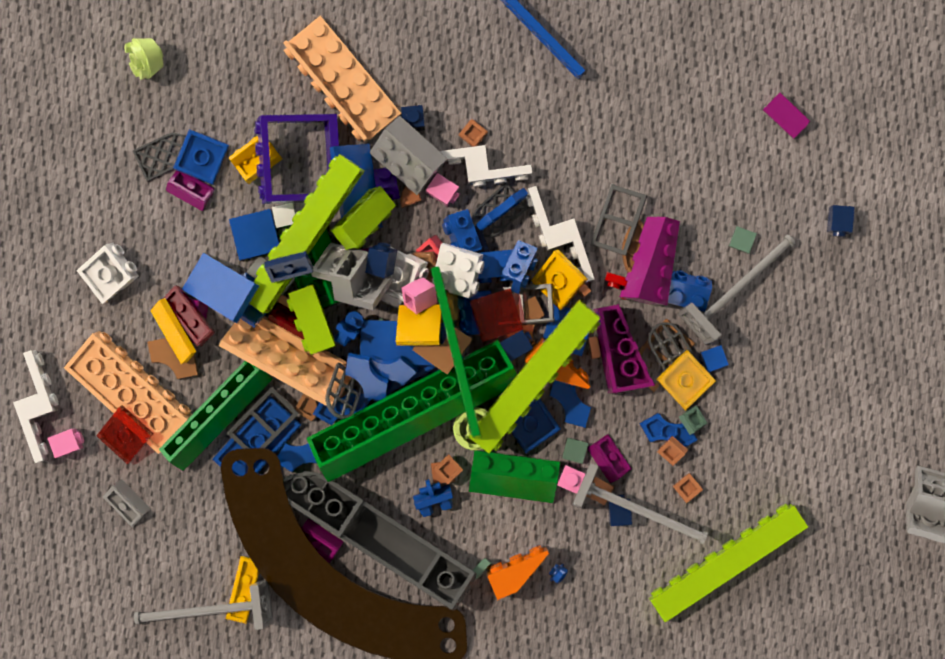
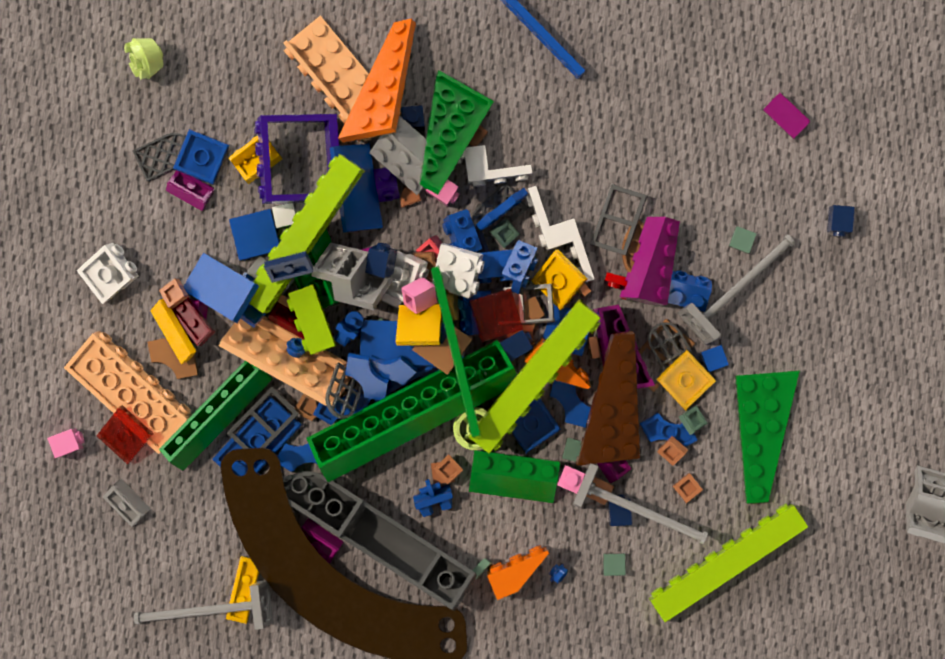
(36, 406): white bracket -> none
(173, 293): none -> nougat tile
(295, 347): none -> blue plate
(363, 218): lime brick -> none
(381, 96): none -> orange wing
(452, 124): none -> green wing
(504, 232): none -> sand green tile
(613, 416): none -> reddish brown wing
(613, 564): none -> sand green tile
(763, 415): none -> green wing

